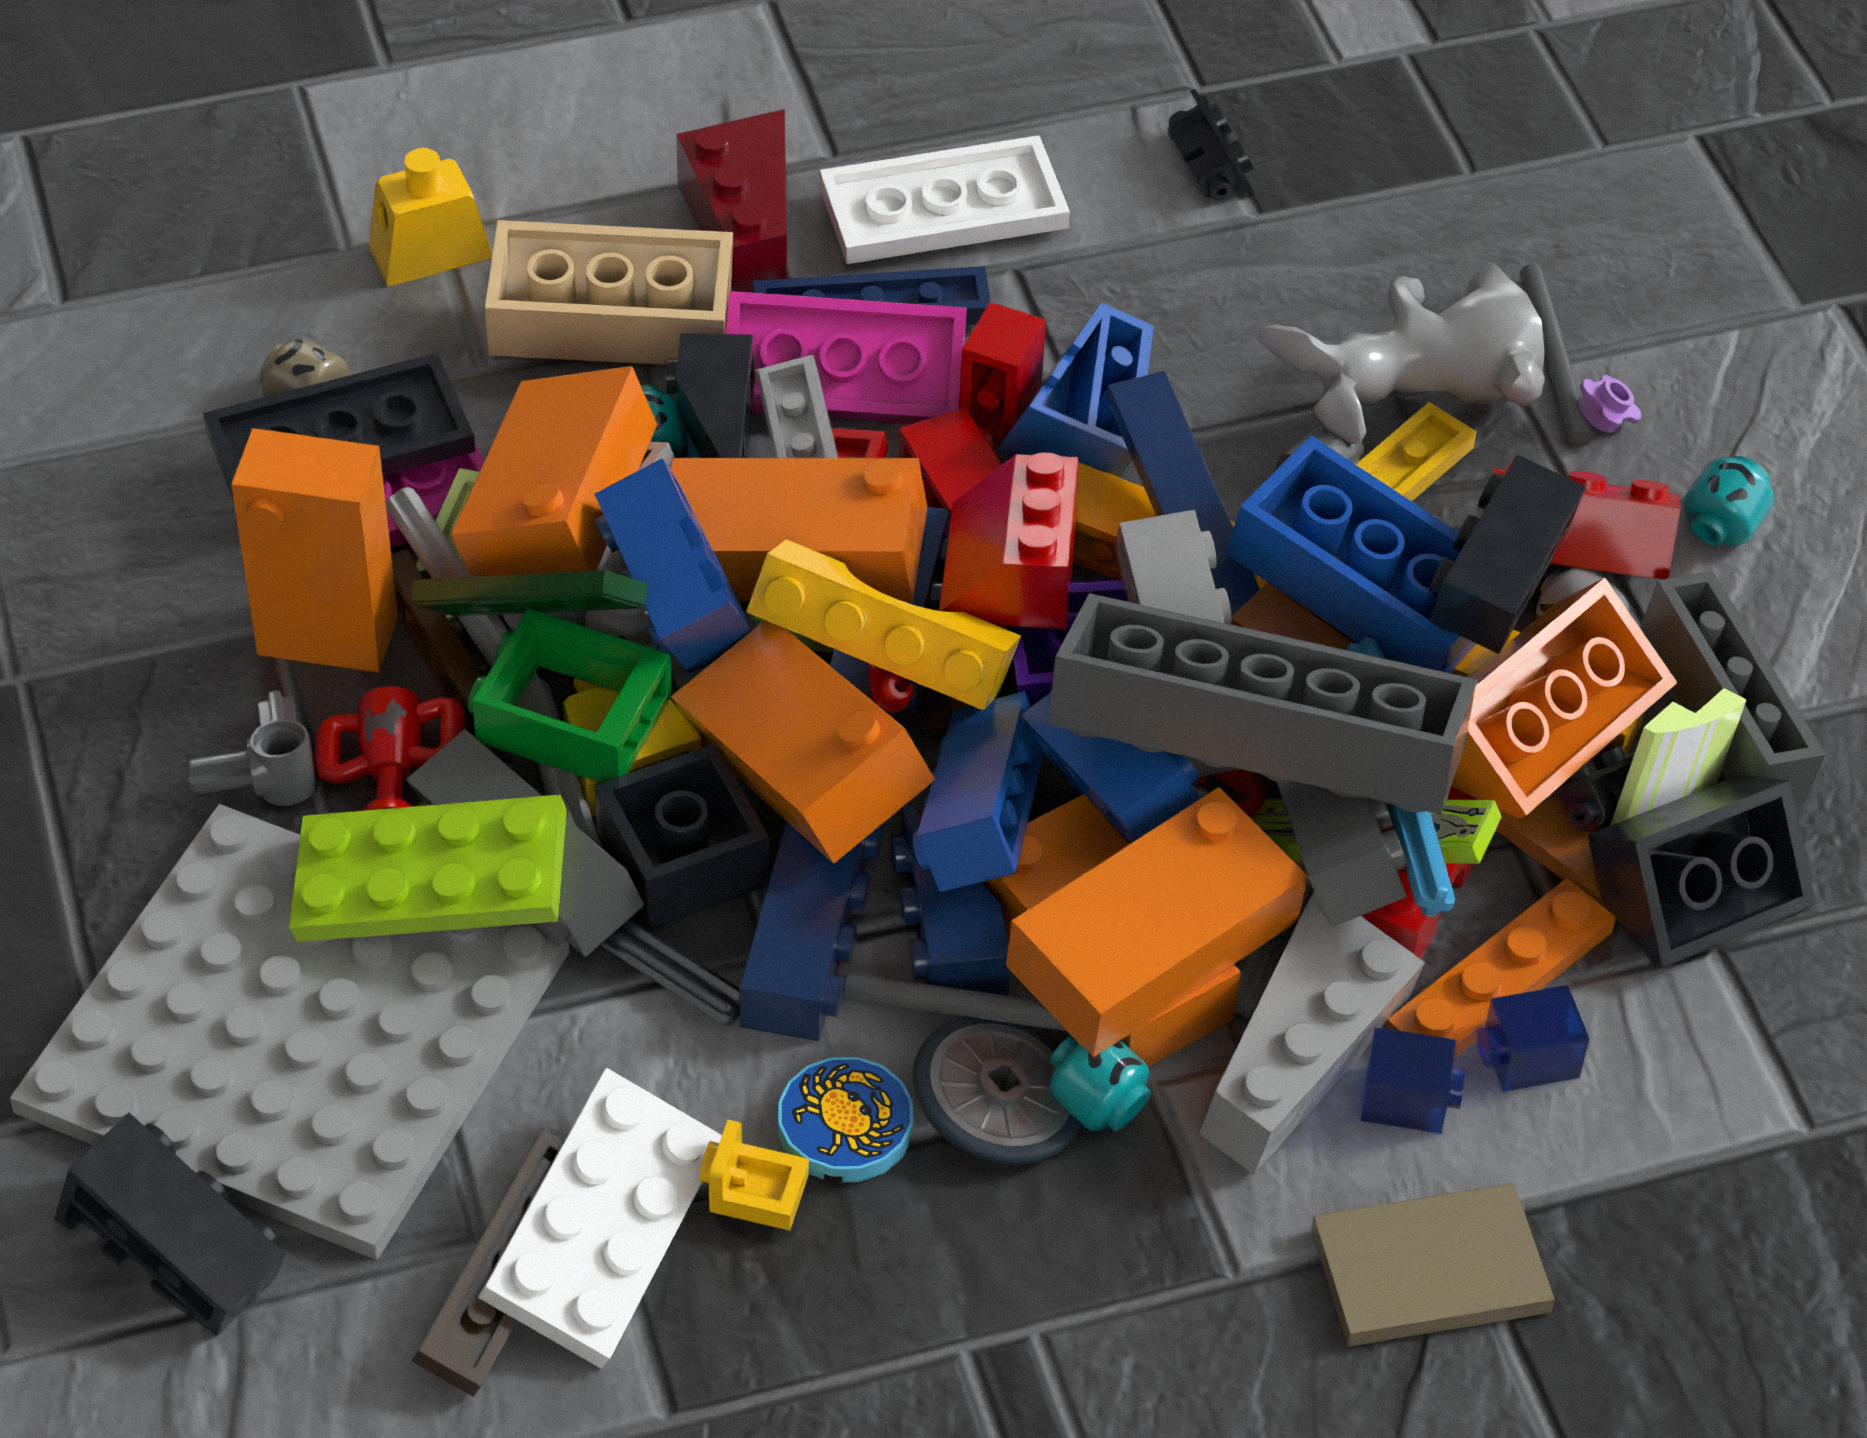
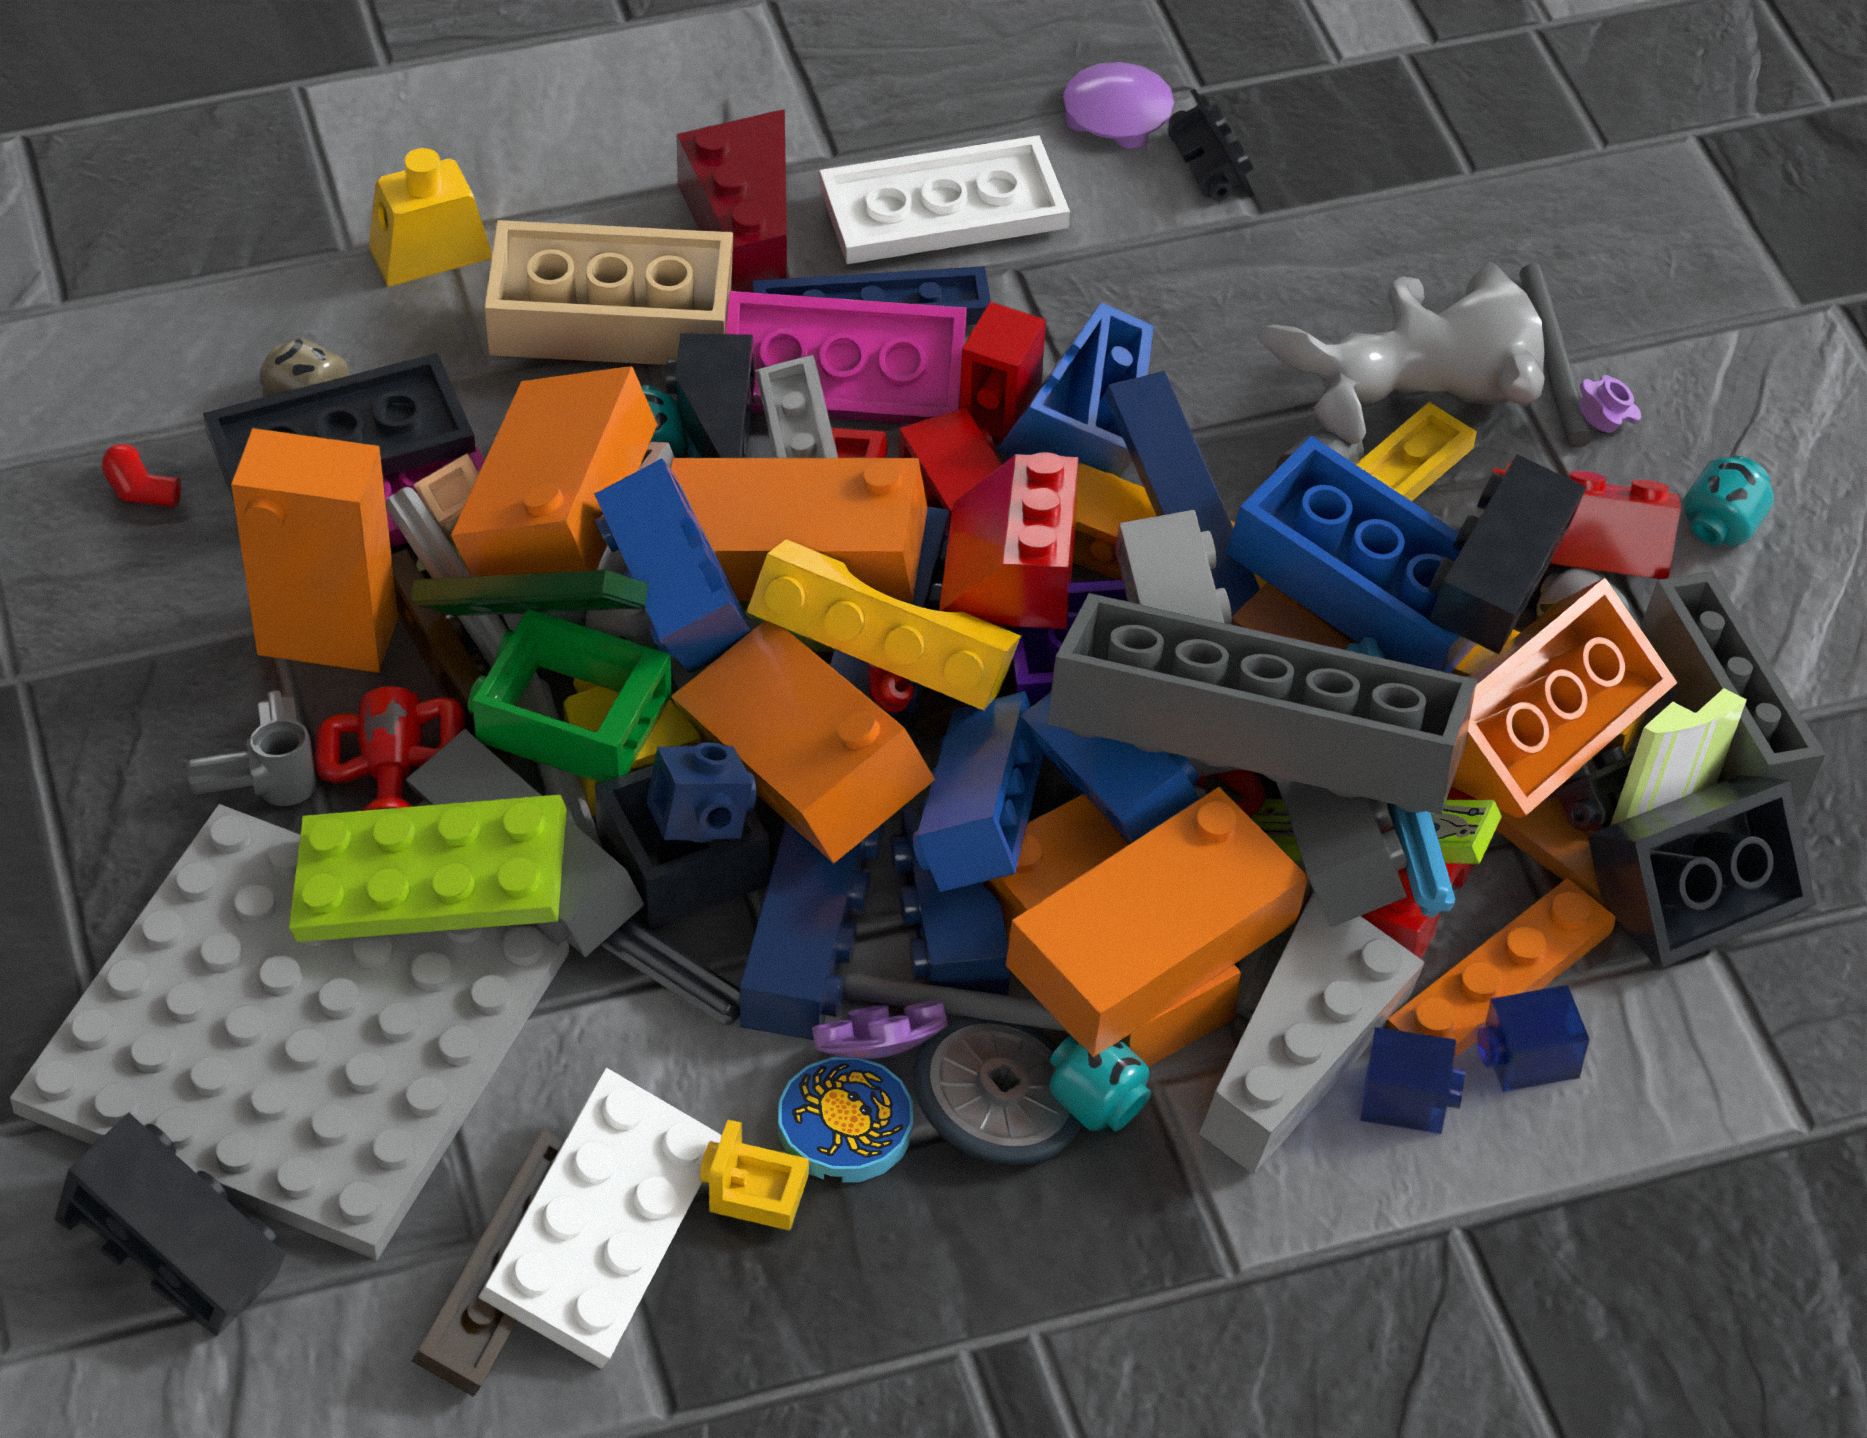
(134, 483): none -> red arm
(448, 491): none -> light nougat tile
(700, 792): none -> dark blue brick
(875, 1034): none -> medium lavender dish
(1118, 102): none -> medium lavender dish
(1431, 1264): dark tan tile -> none

